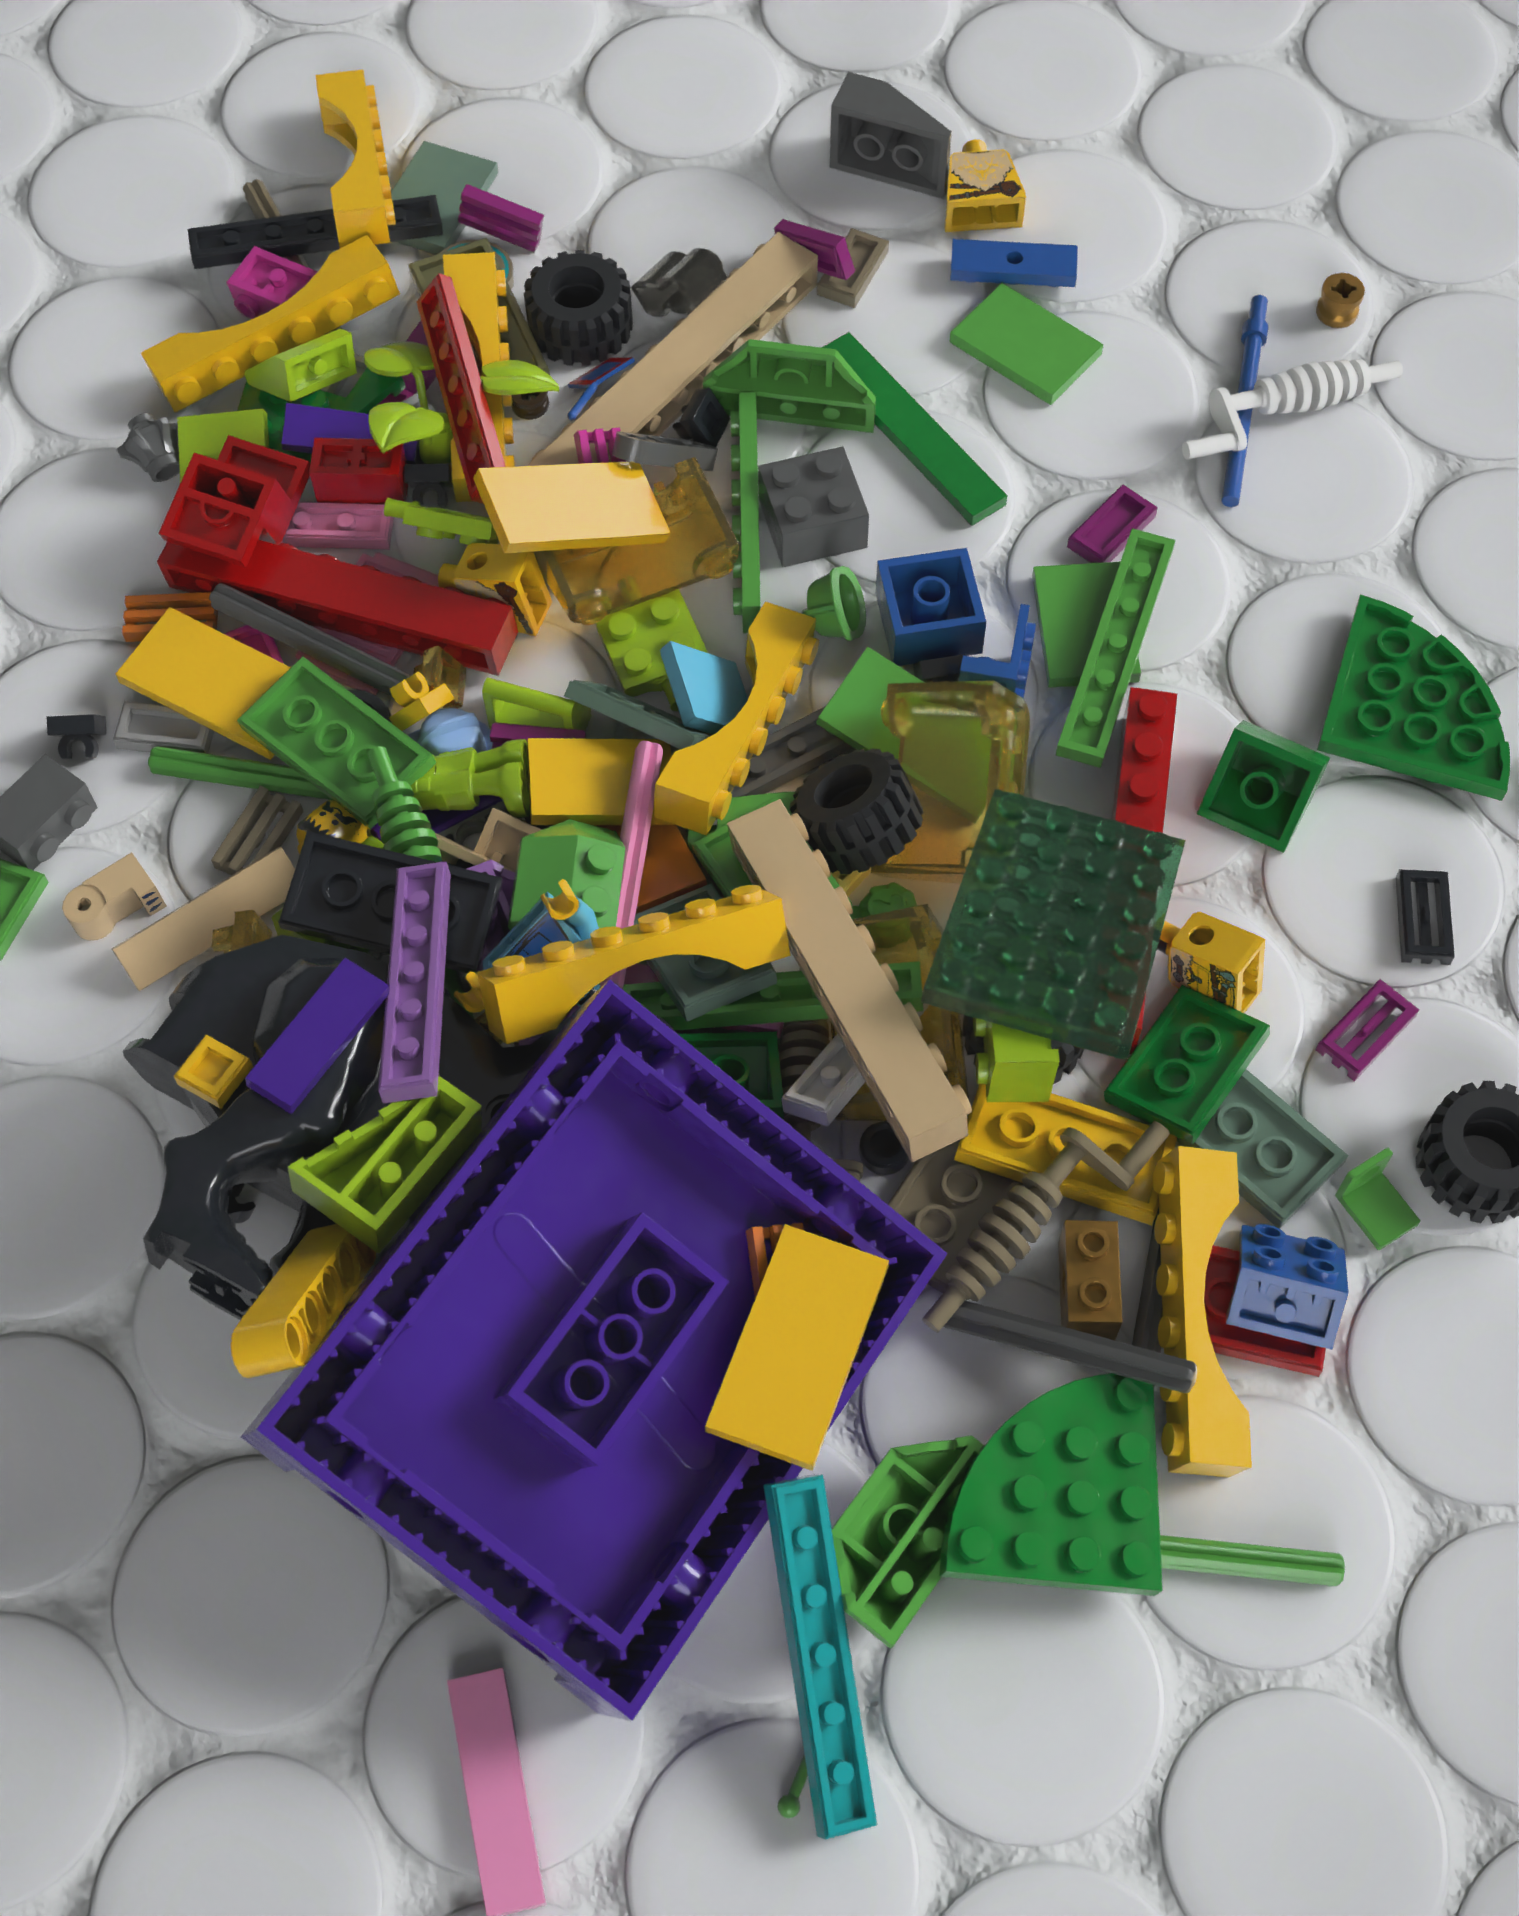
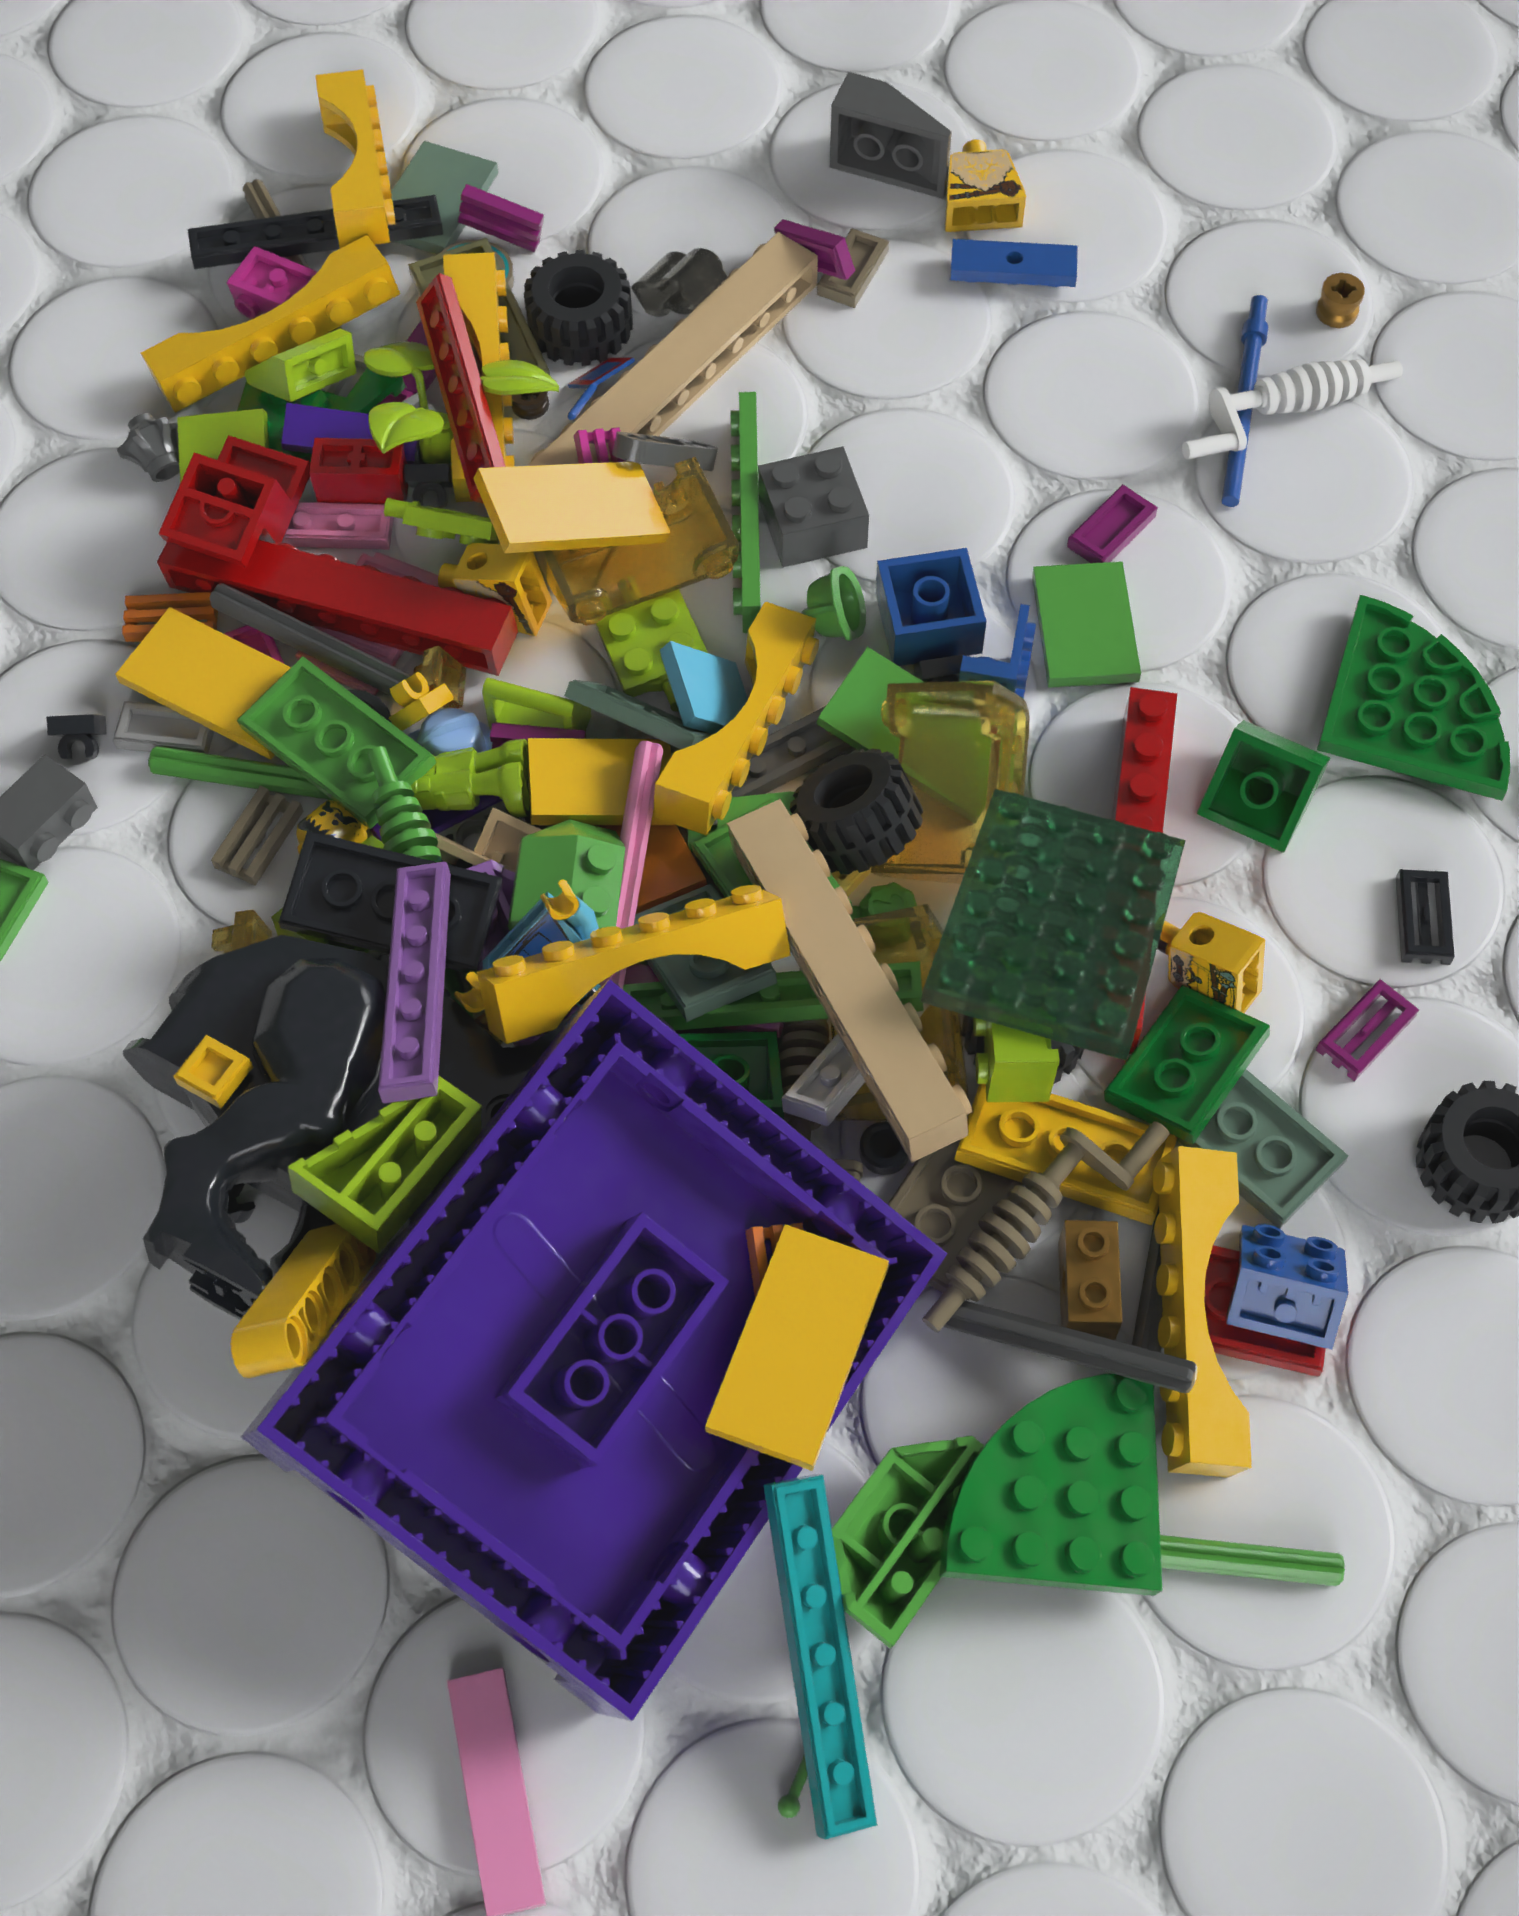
(111, 897): tan leg -> none
(190, 927): tan tile -> none
(317, 1035): dark purple tile -> none
(702, 419): black tile -> none
(795, 385): bright green wedge -> none
(923, 438): green tile -> none
(1026, 343): bright green tile -> none
(1115, 648): bright green plate -> none
(1375, 1202): bright green bracket -> none

